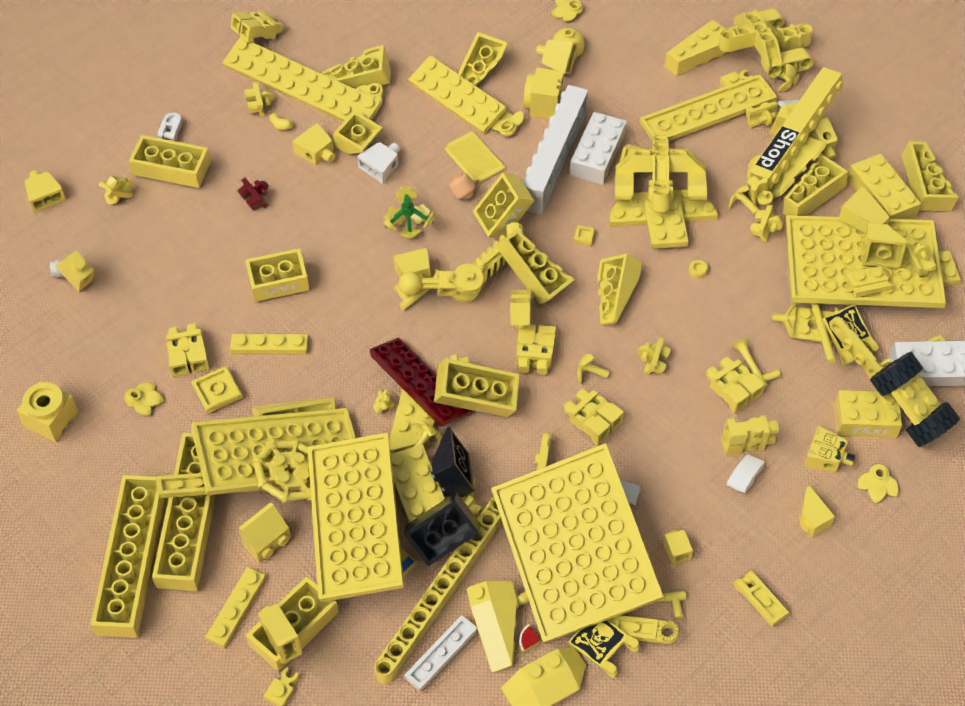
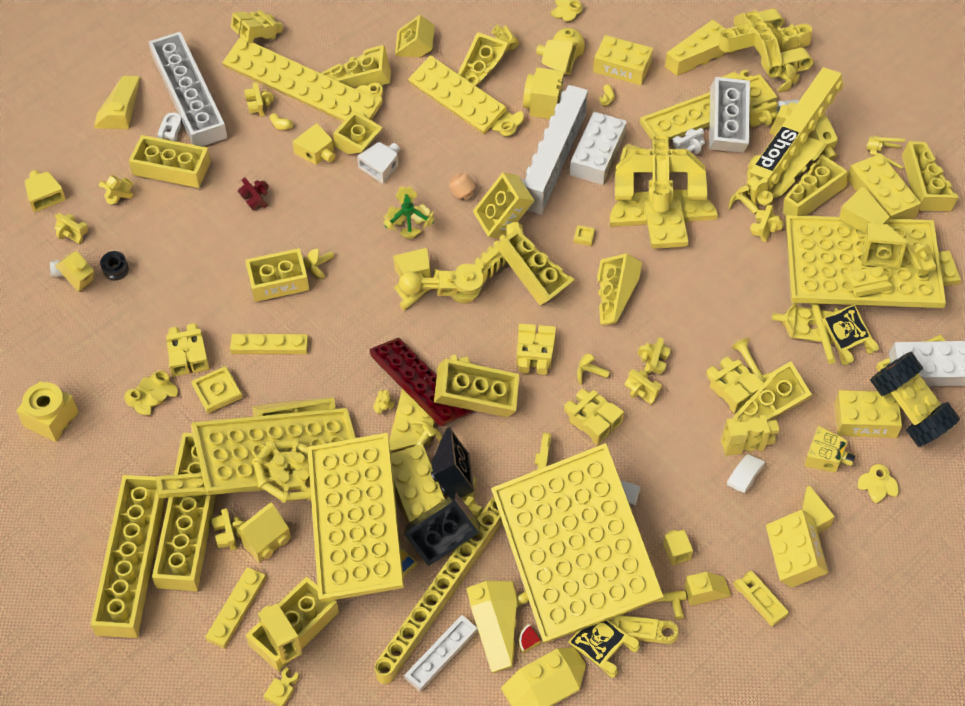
(69, 228): none -> light yellow hips
(112, 258): none -> black wheel
(119, 105): none -> light yellow wedge
(158, 386): none -> light yellow plate
(187, 90): none -> white brick
(223, 522): none -> light yellow hips
(314, 260): none -> light yellow plant
(415, 38): none -> light yellow slope
(474, 157): light yellow window -> none
(505, 34): none -> light yellow hips
(520, 308): light yellow arch -> none
(608, 96): none -> light yellow arm
(623, 60): none -> light yellow brick
(642, 387): none -> light yellow hips
(692, 141): none -> white hips
(698, 269): light yellow tile -> none
(705, 588): none -> light yellow slope
(729, 114): none -> white brick
(776, 396): none -> light yellow wedge
(796, 548): none -> light yellow brick
(855, 346): light yellow plate -> none
(876, 143): none -> light yellow plant

